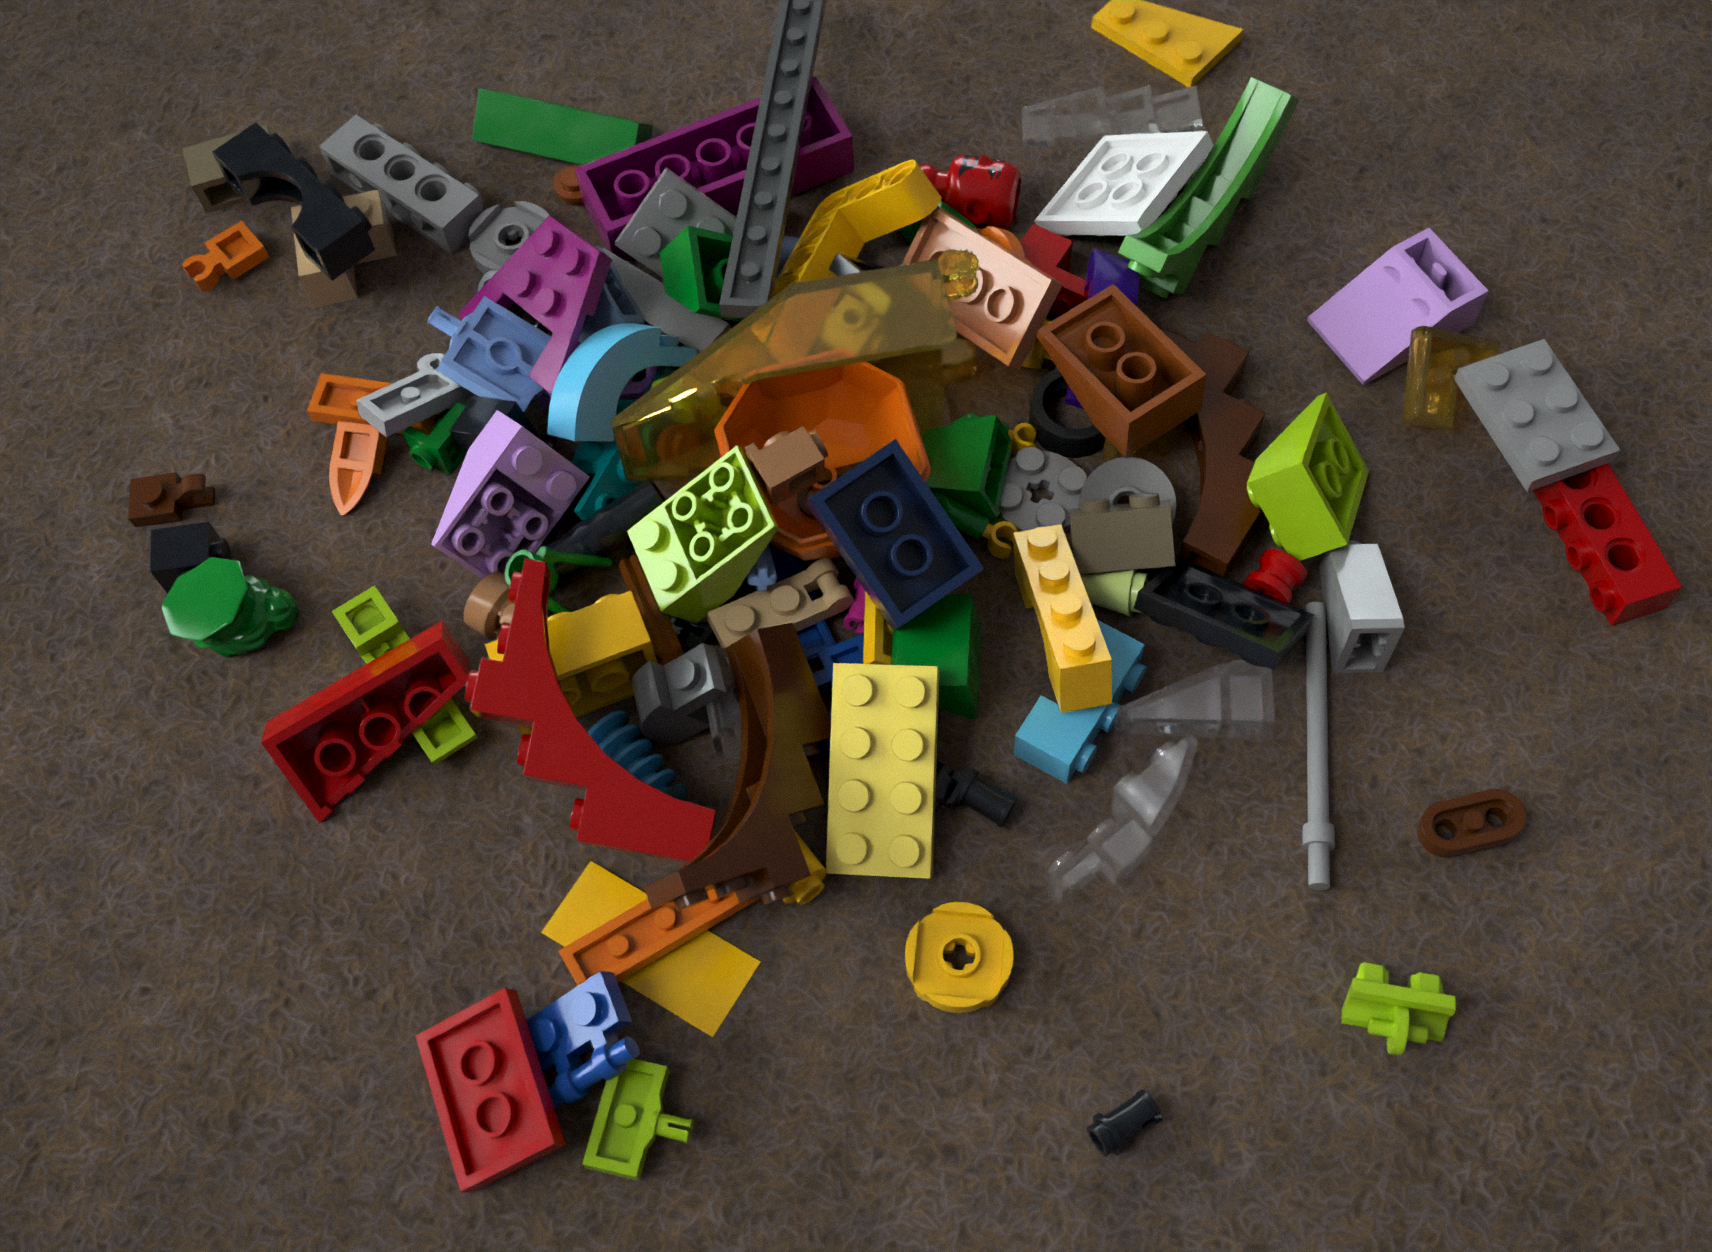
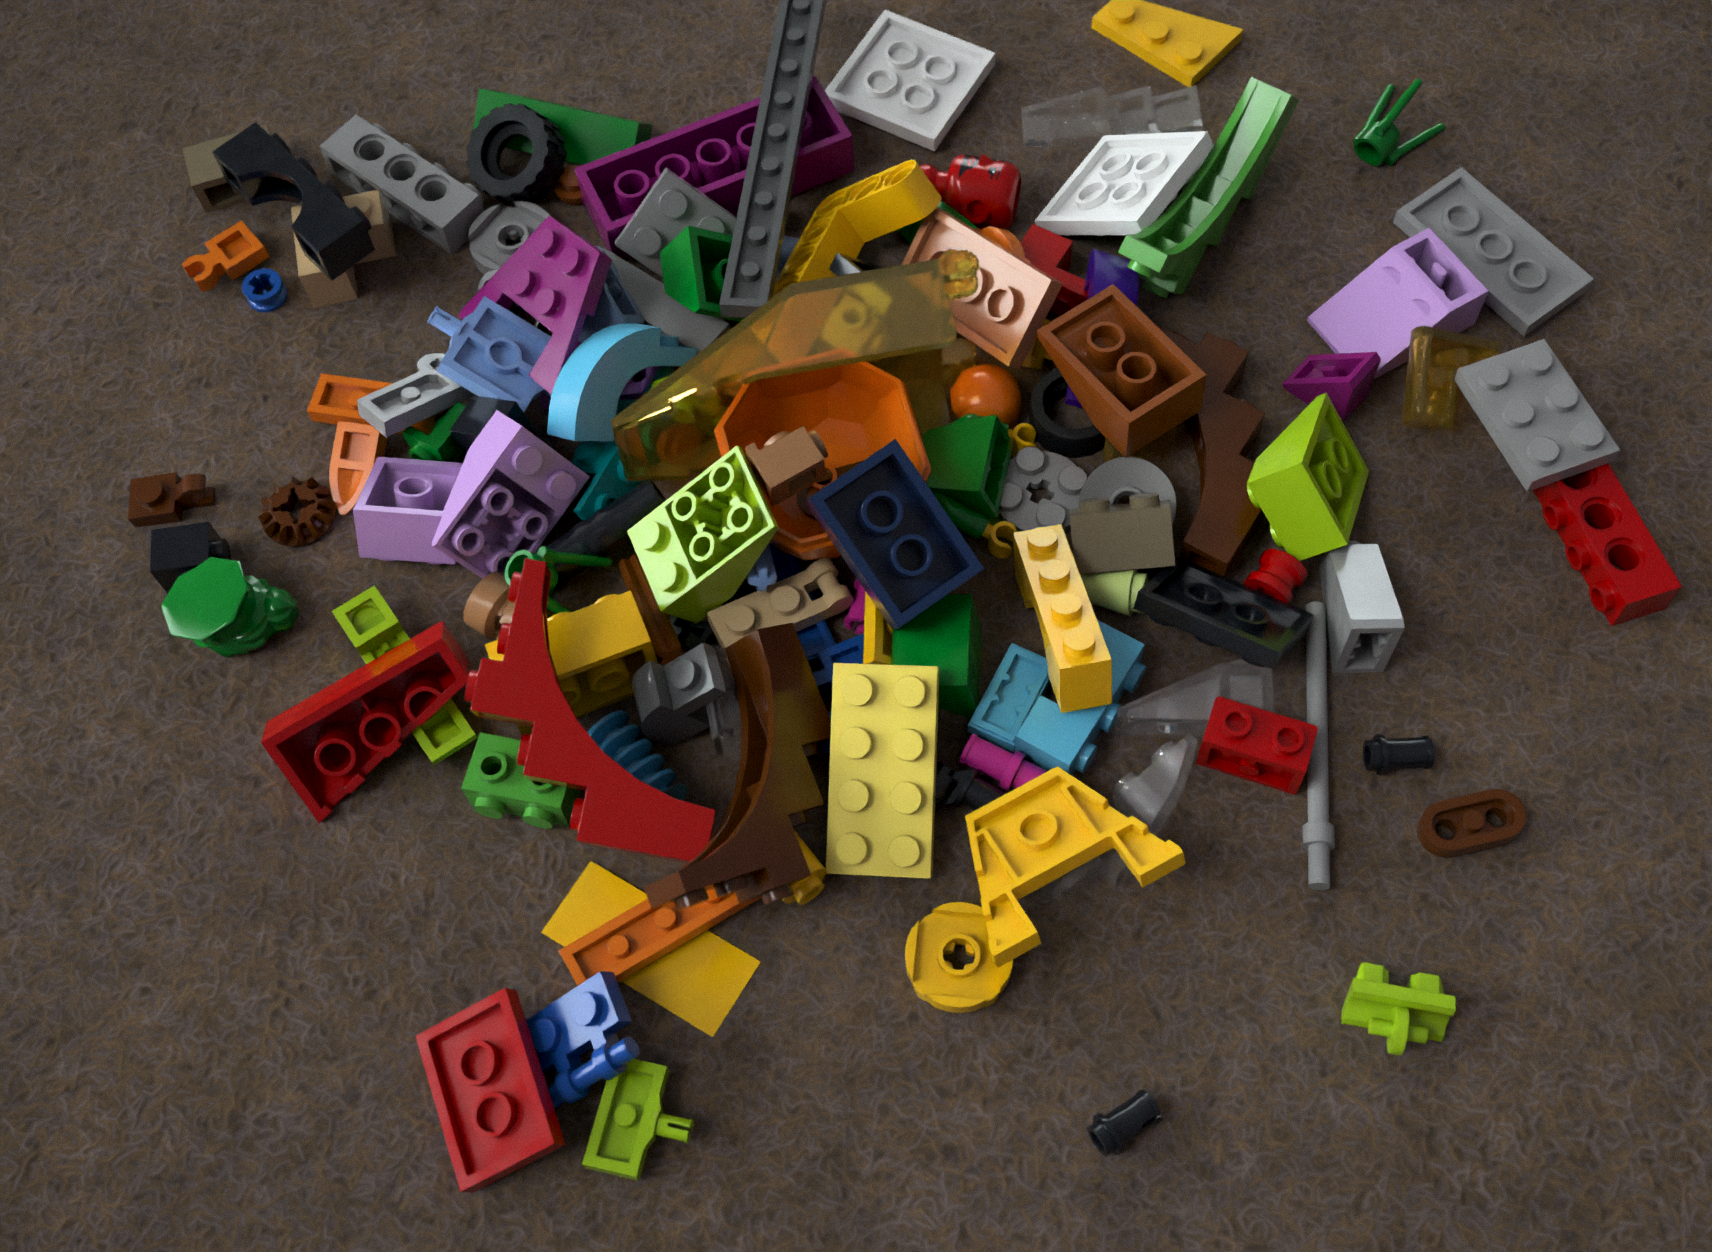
(261, 279): none -> blue bush
(314, 518): none -> reddish brown gear
(403, 509): none -> lavender slope
(490, 140): none -> black tyre
(498, 786): none -> bright green brick
(909, 79): none -> white plate
(986, 392): none -> orange hair
(1008, 768): none -> dark pink pin
(1010, 697): none -> medium azure plate
(1042, 835): none -> yellow wing
(1257, 745): none -> red bracket
(1341, 375): none -> magenta slope
(1379, 139): none -> green plant
(1397, 753): none -> black pin
(1518, 266): none -> light grey plate

